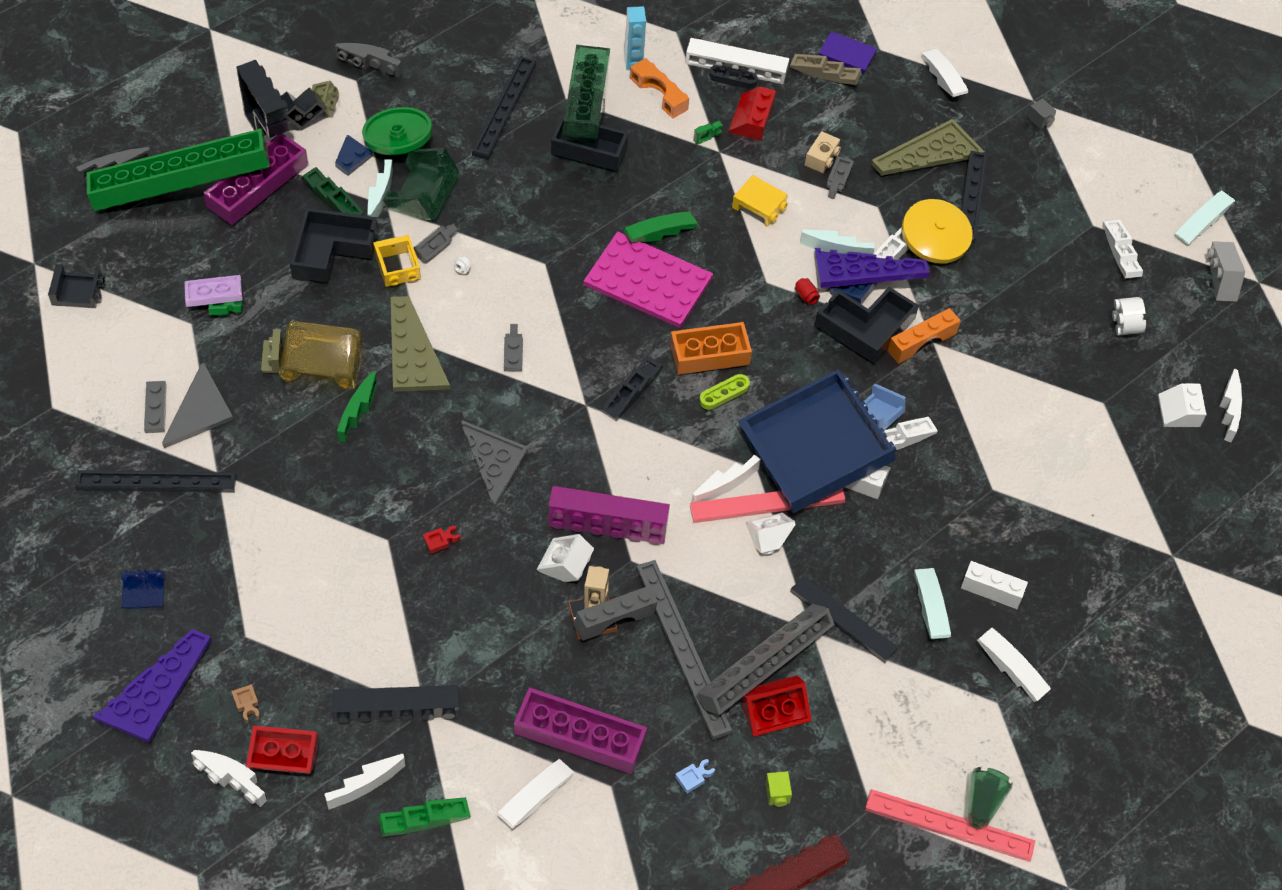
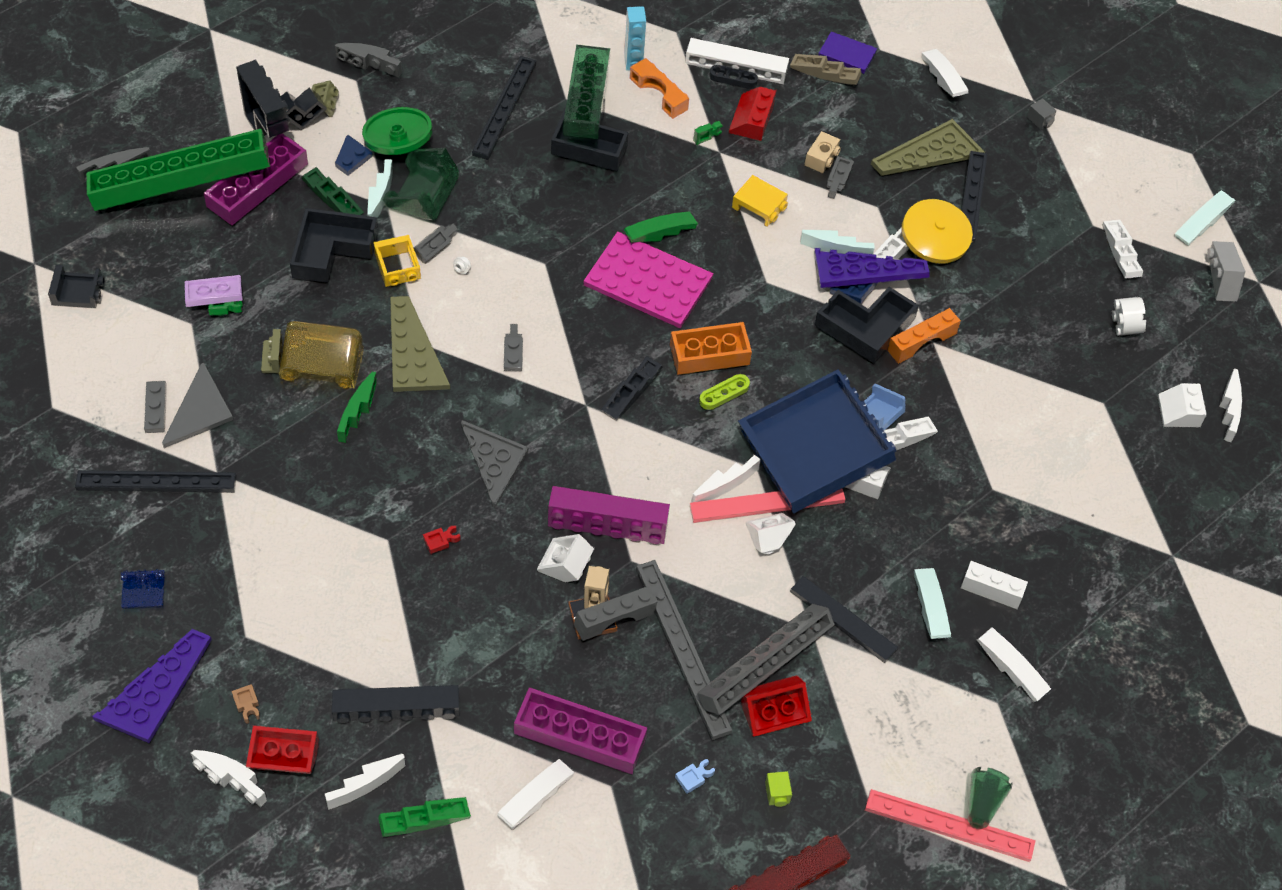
(807, 291): red brick -> none

